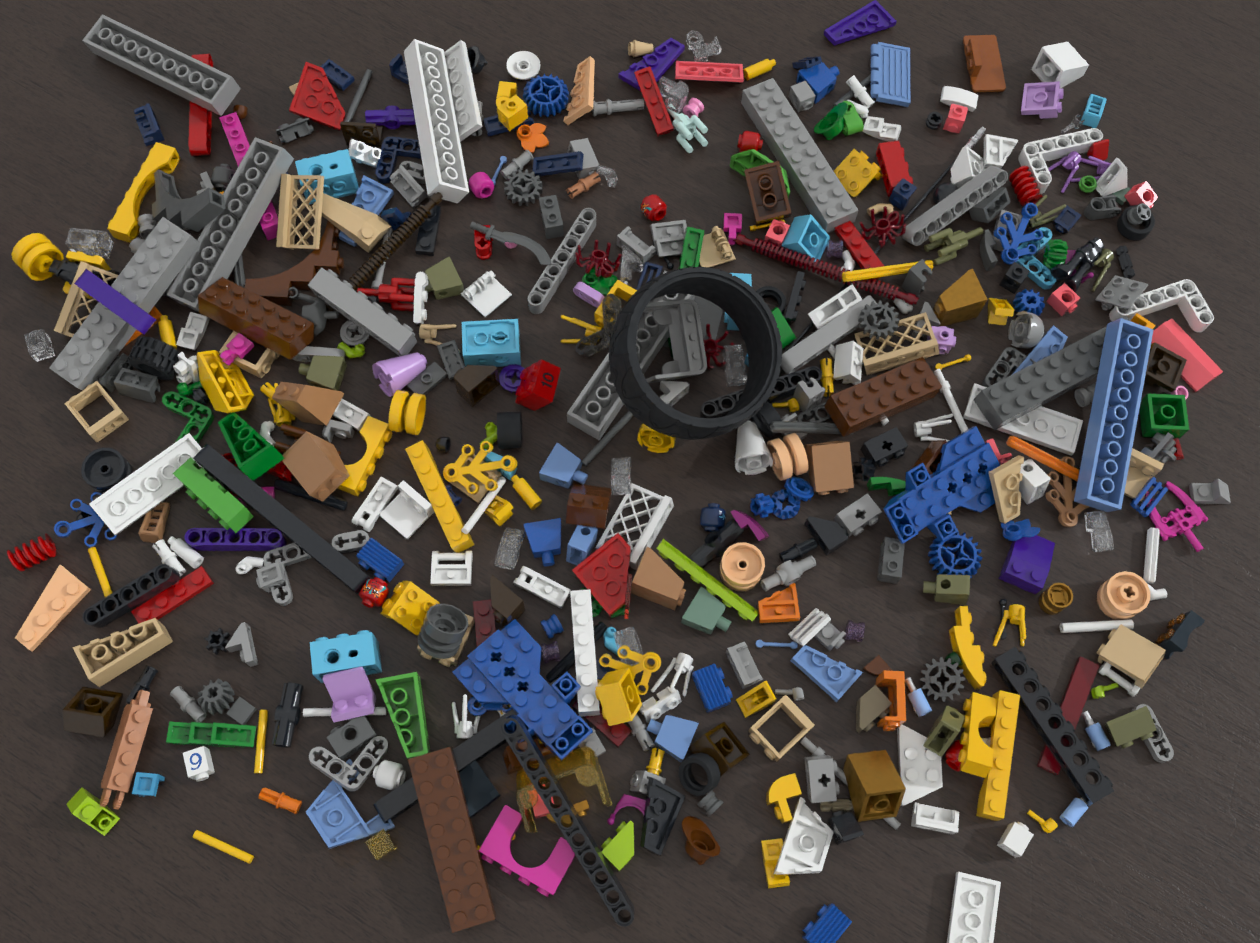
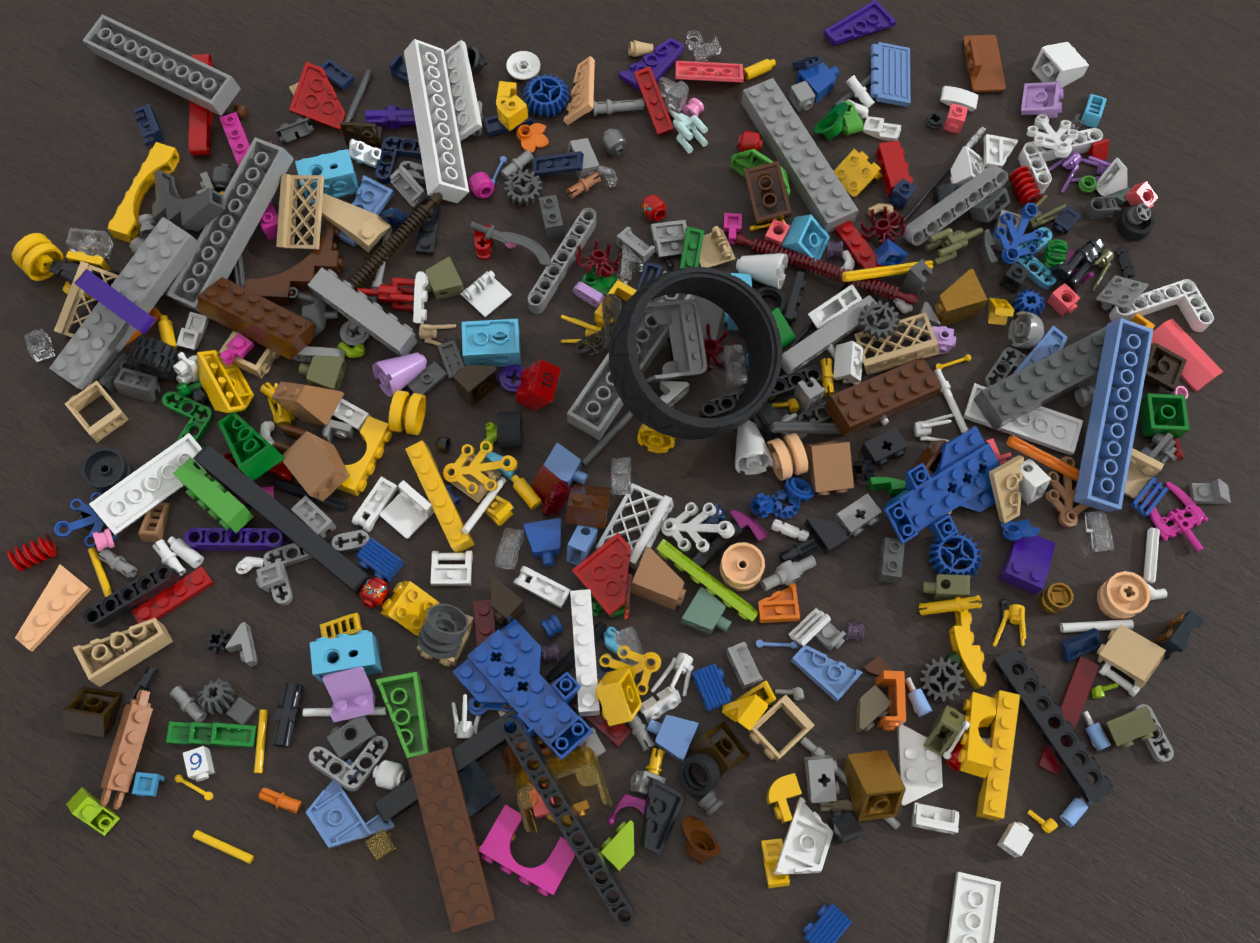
(103, 540): none -> bright pink wheel
(117, 563): none -> light grey pin
(207, 795): none -> yellow hinge
(313, 516): none -> light grey hinge
(355, 618): none -> yellow slope
(550, 490): none -> dark red hinge
(614, 141): none -> flat silver head
(694, 527): none -> white plant
(746, 710): none -> yellow slope
(764, 268): none -> white cone
(790, 530): none -> white axle
(890, 254): none -> blue slope
(947, 754): none -> white hinge
(958, 604): none -> yellow pin
(1061, 149): none -> white plant
(1080, 644): none -> dark blue plate

